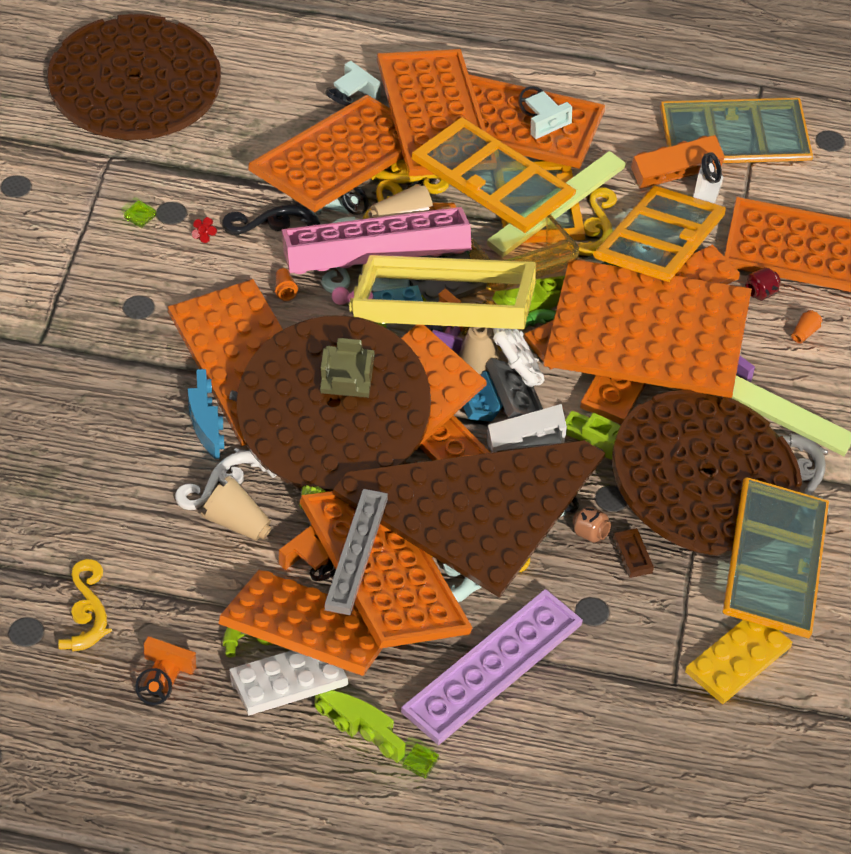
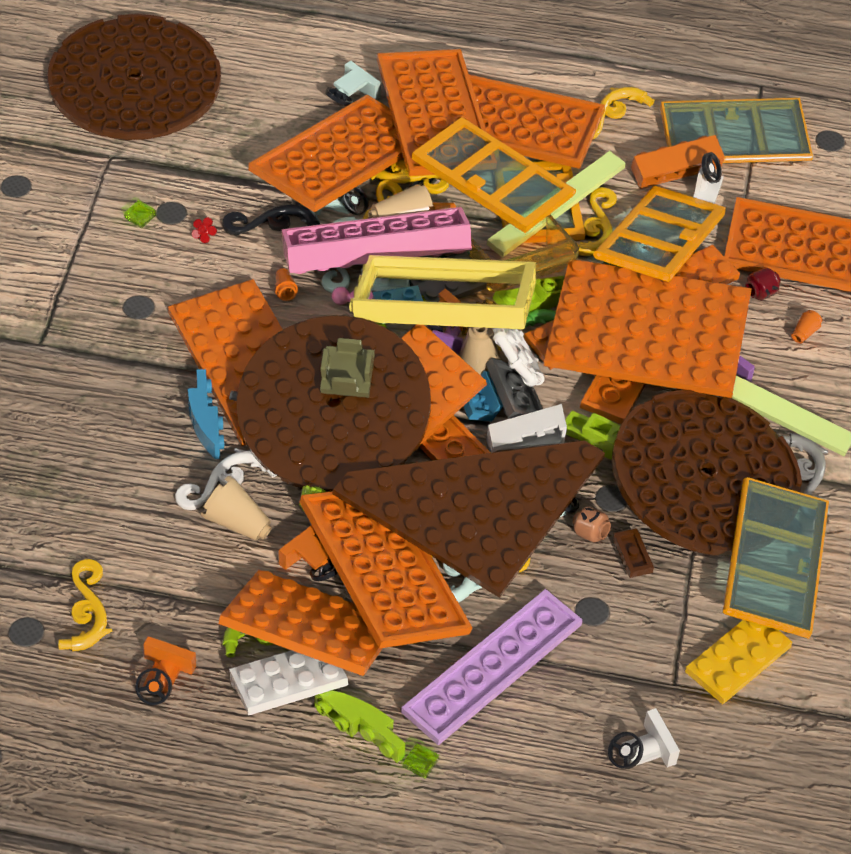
(356, 552): light grey plate -> none
(548, 114): light aqua piece -> none
(619, 108): none -> yellow plant
(646, 747): none -> white piece

